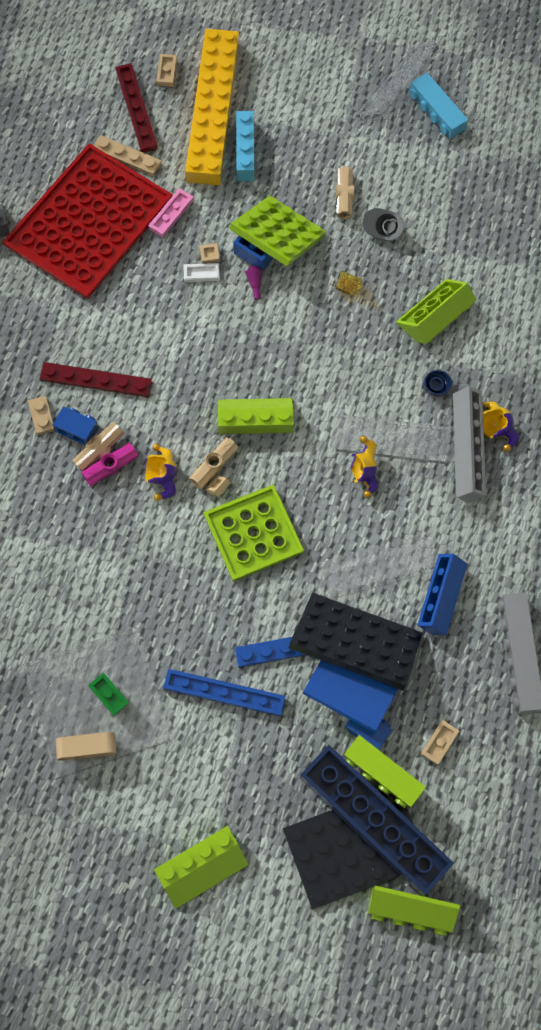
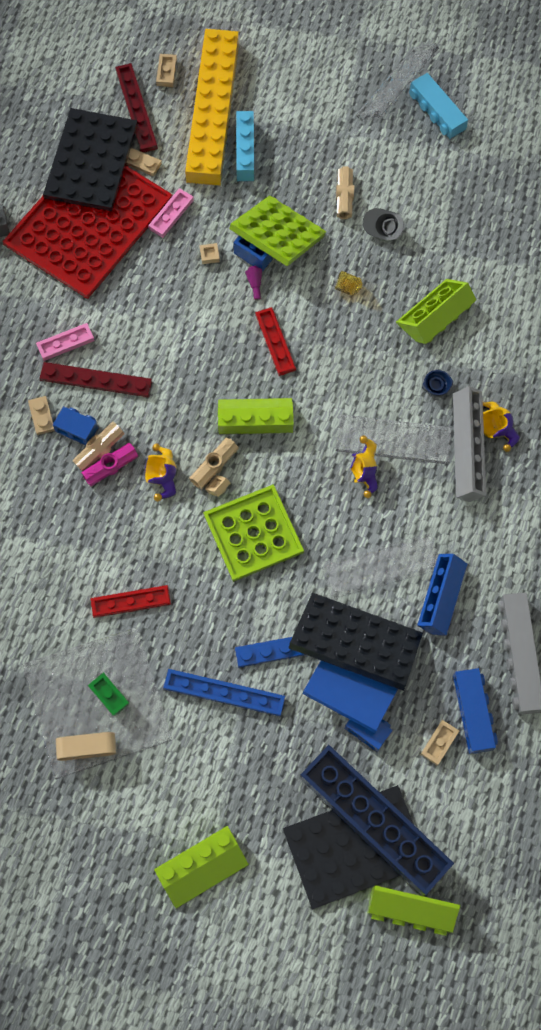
(65, 342): none -> bright pink plate
(90, 159): none -> black plate
(130, 601): none -> red tile
(201, 272): white tile -> none
(275, 341): none -> red tile
(384, 771): lime slope -> none
(474, 711): none -> blue brick

